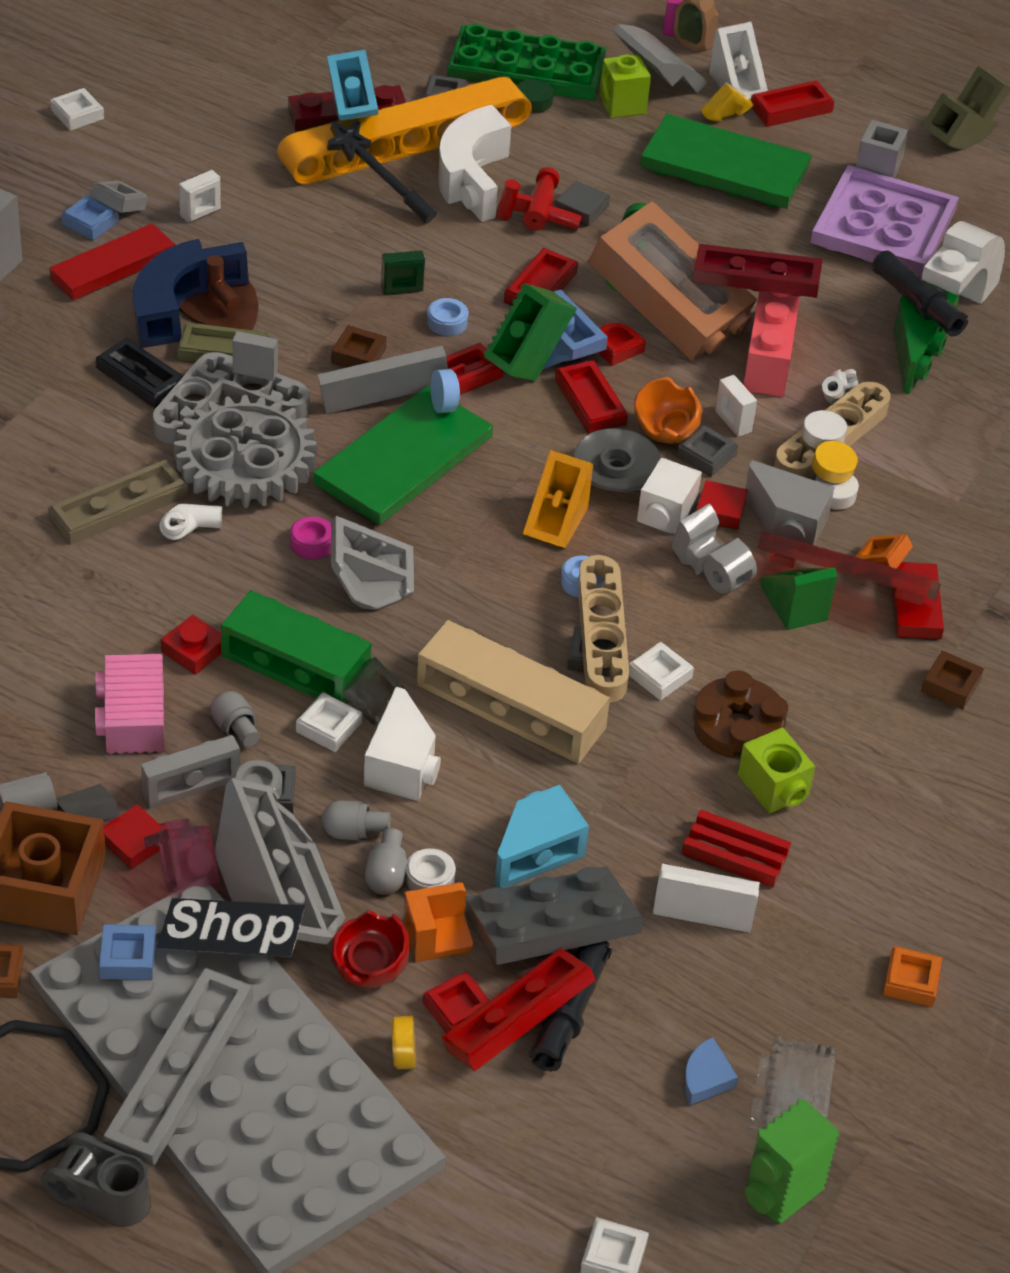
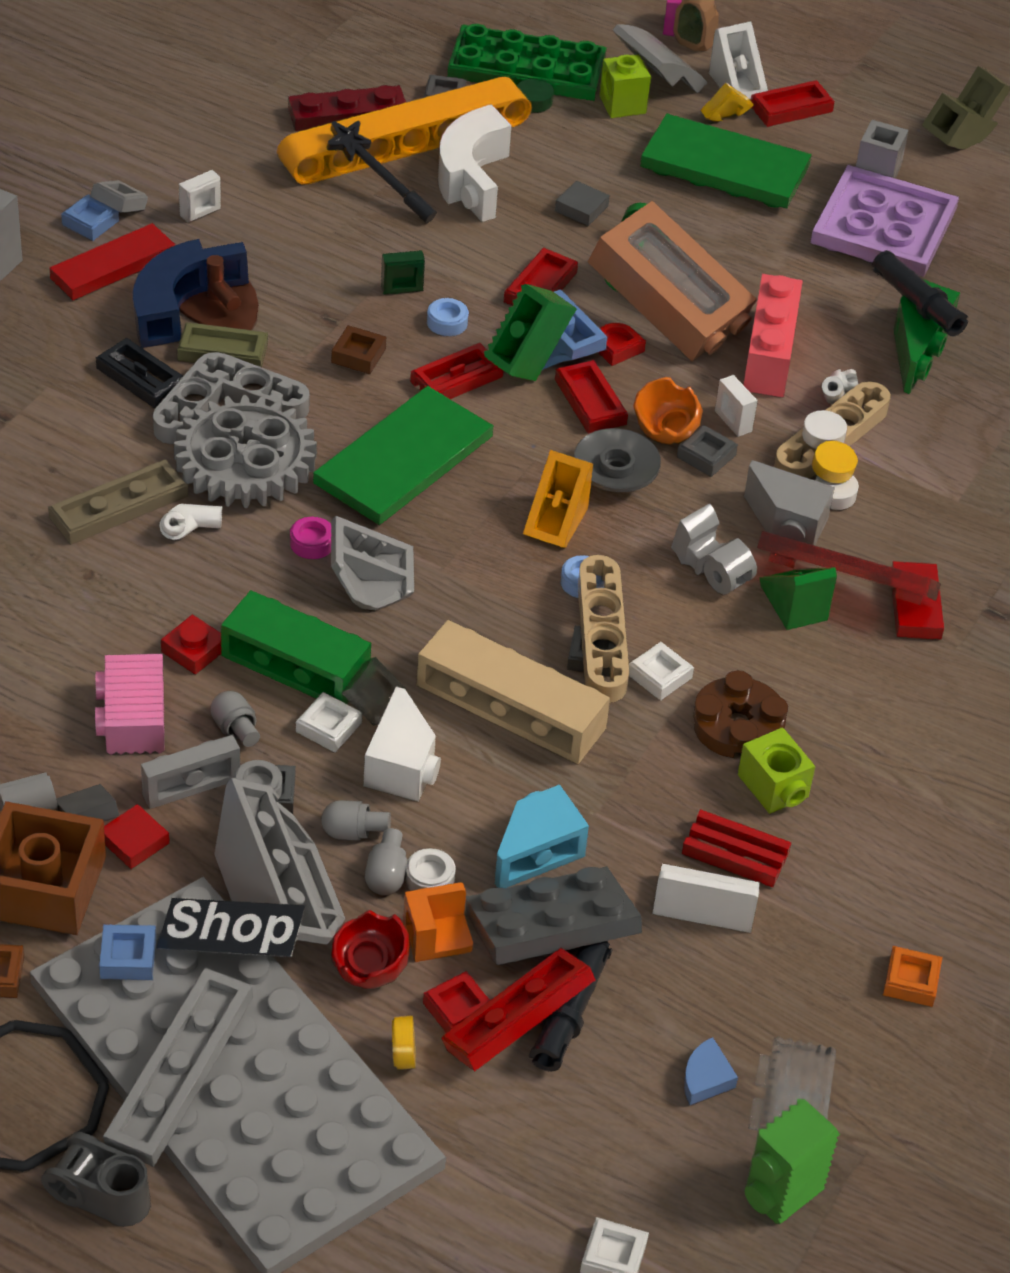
(77, 109): white tile -> none
(185, 854): clear pink bracket -> none
(255, 355): light grey tile -> none
(352, 85): medium azure slope -> none
(380, 379): light grey tile -> none
(445, 390): light blue tile -> none
(537, 206): red piece -> none
(668, 495): white brick -> none
(726, 501): red tile -> none
(757, 270): dark red plate -> none
(886, 549): orange tile -> none
(952, 680): reddish brown plate -> none
(967, 262): white arch -> none

